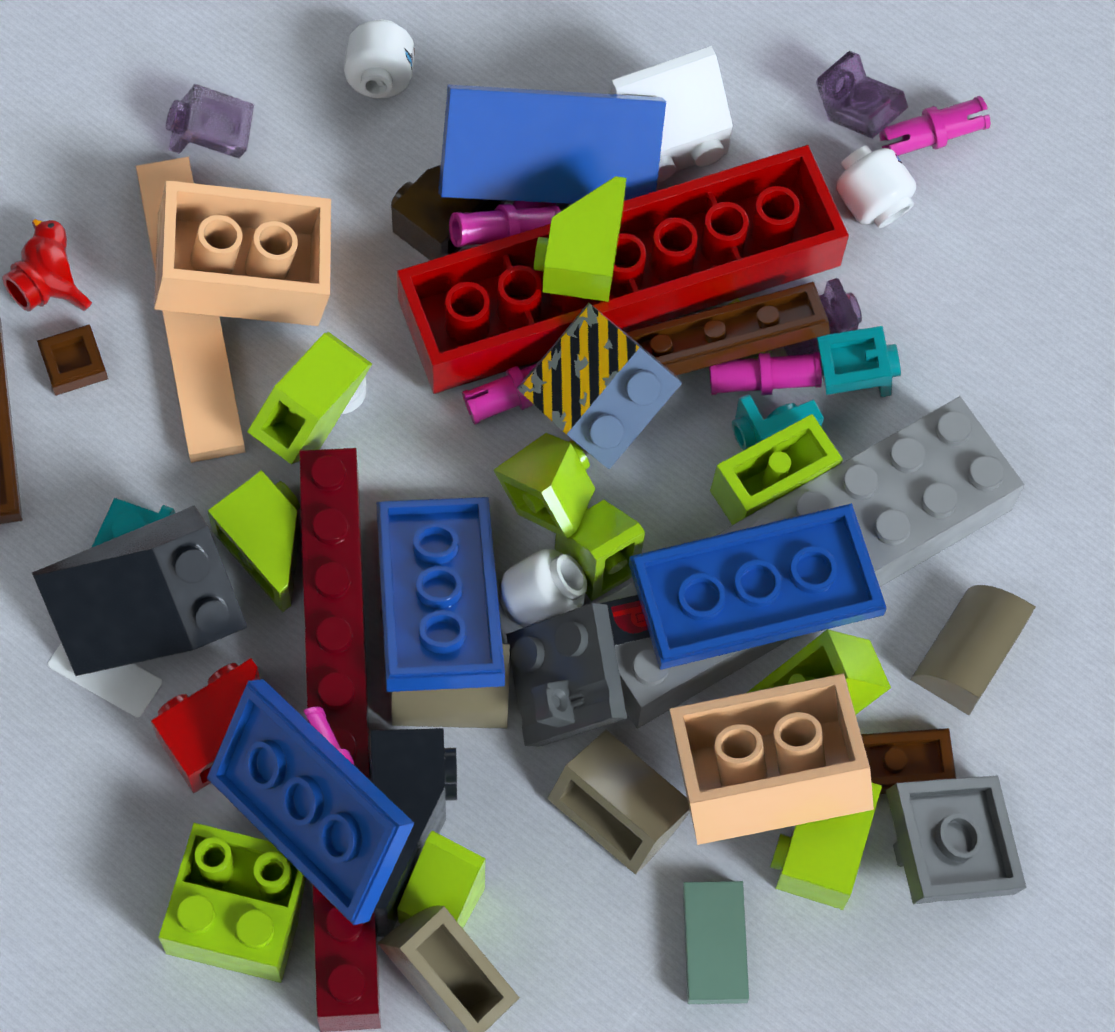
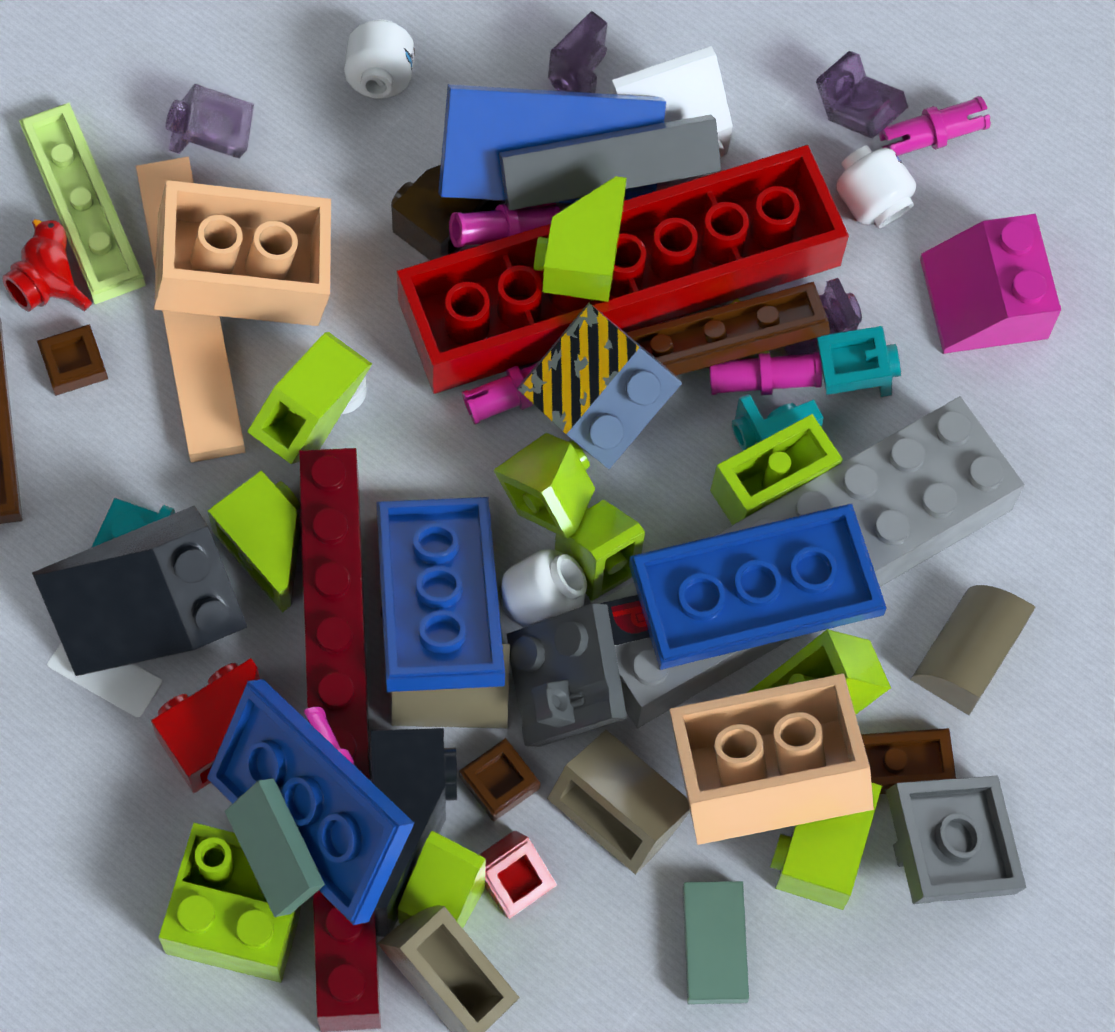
(82, 203): none -> yellowish green tile
(274, 847): none -> sand green tile
(499, 779): none -> reddish brown tile
(515, 873): none -> slope
(578, 56): none -> clear purple bracket
(583, 164): none -> dark grey tile
(991, 285): none -> dark pink slope

